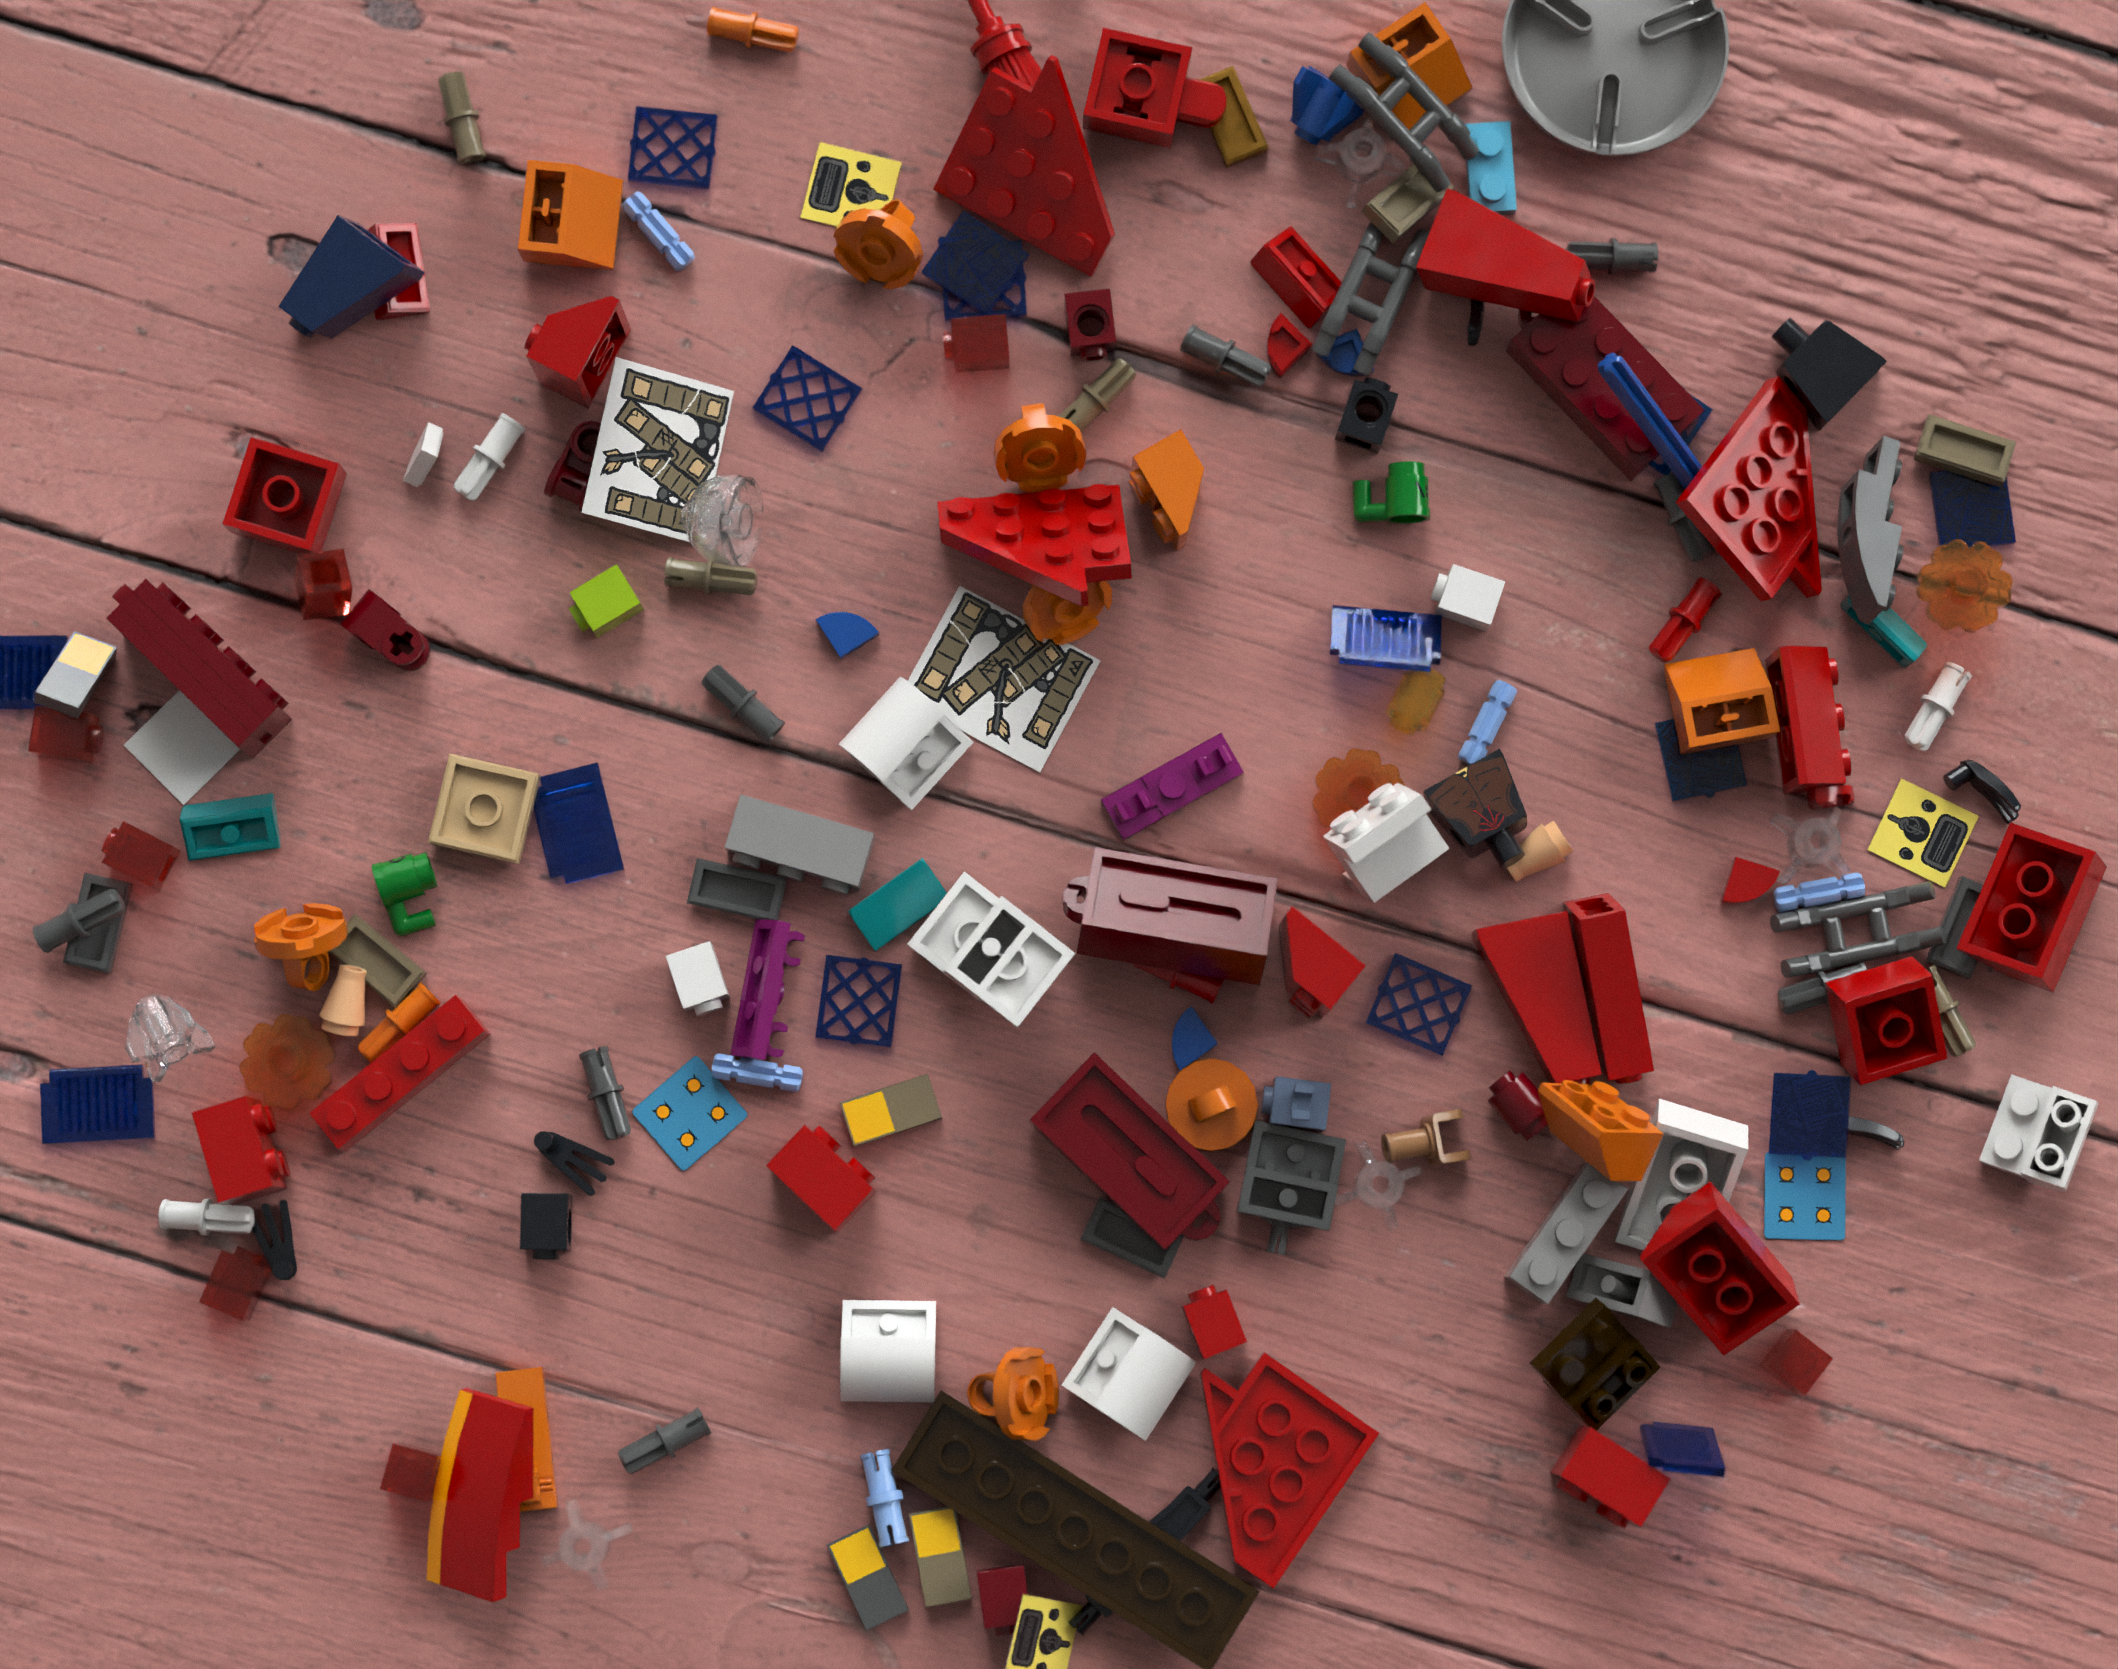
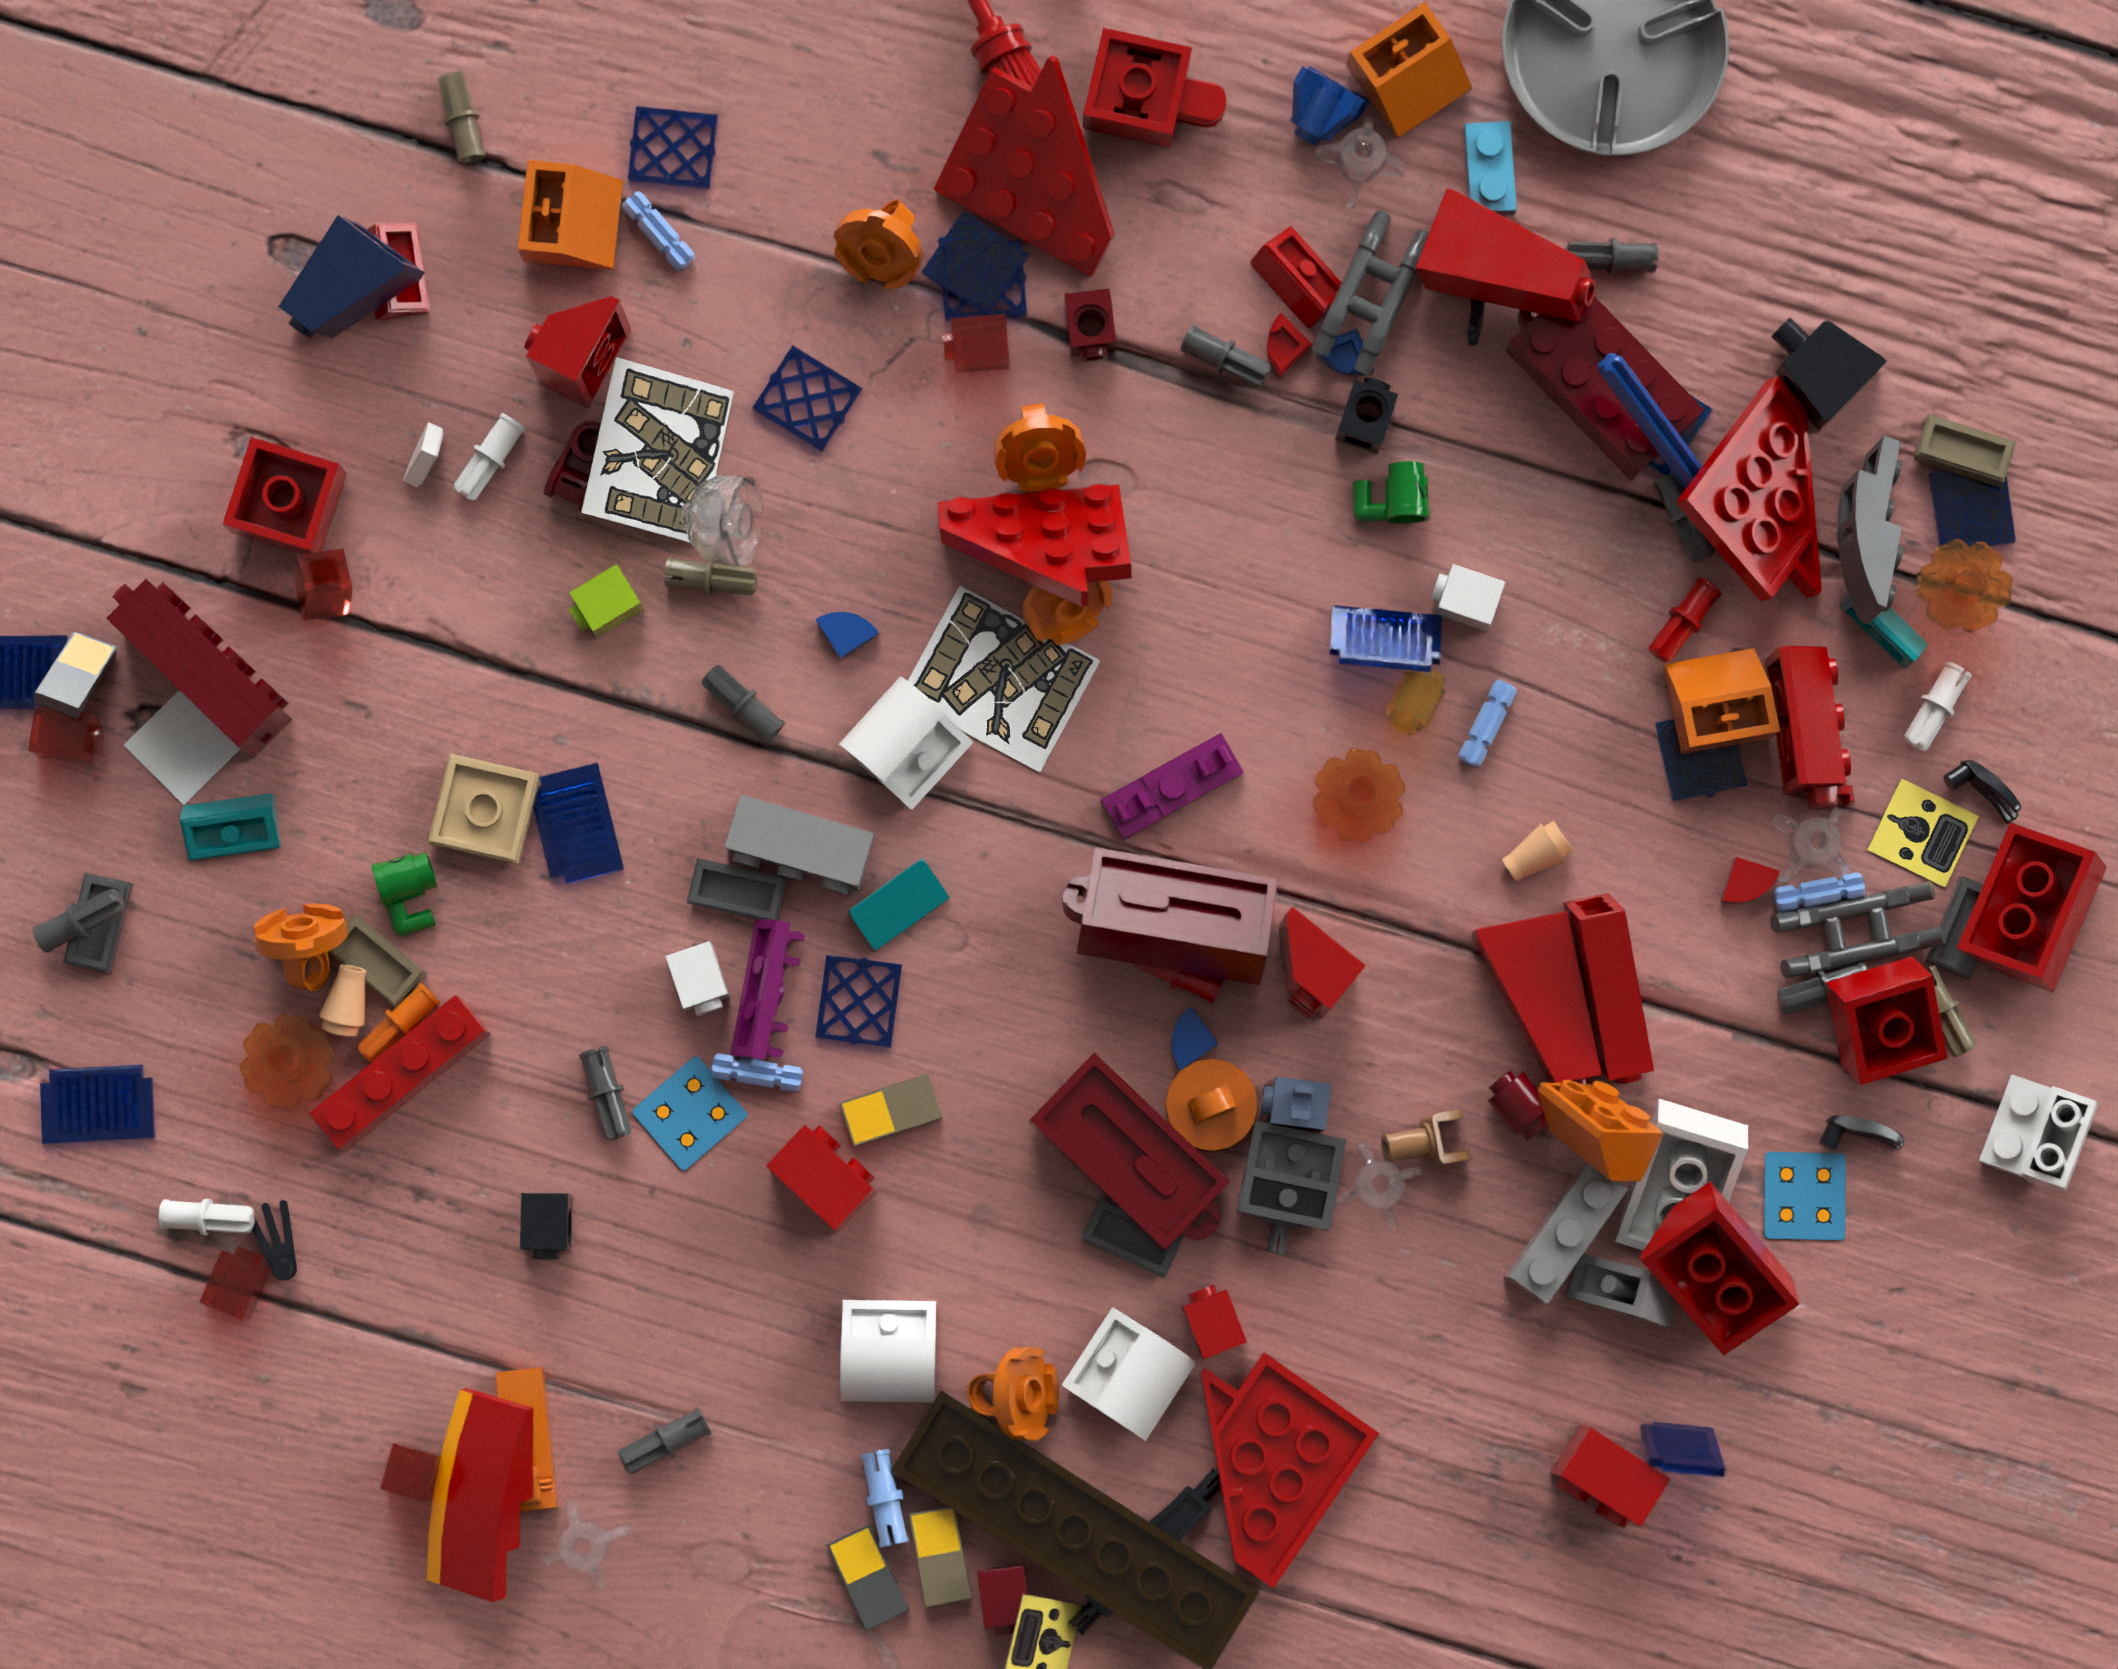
(139, 855): clear red brick -> none
(163, 1035): clear brick -> none
(241, 1150): red brick -> none
(383, 629): dark red piece -> none
(560, 1150): black piece -> none
(752, 30): orange axle -> none
(847, 182): sticker -> none
(991, 949): white bracket -> none
(1099, 394): dark tan axle -> none
(1170, 481): orange slope -> none
(1238, 133): pearl gold tile -> none
(1380, 110): dark grey piece -> none
(1385, 840): white bracket -> none
(1385, 990): clear blue window -> none
(1403, 204): dark tan tile -> none
(1481, 809): torso -> none
(1594, 1365): dark brown brick -> none
(1795, 1362): clear red brick -> none
(1810, 1115): clear blue piece -> none

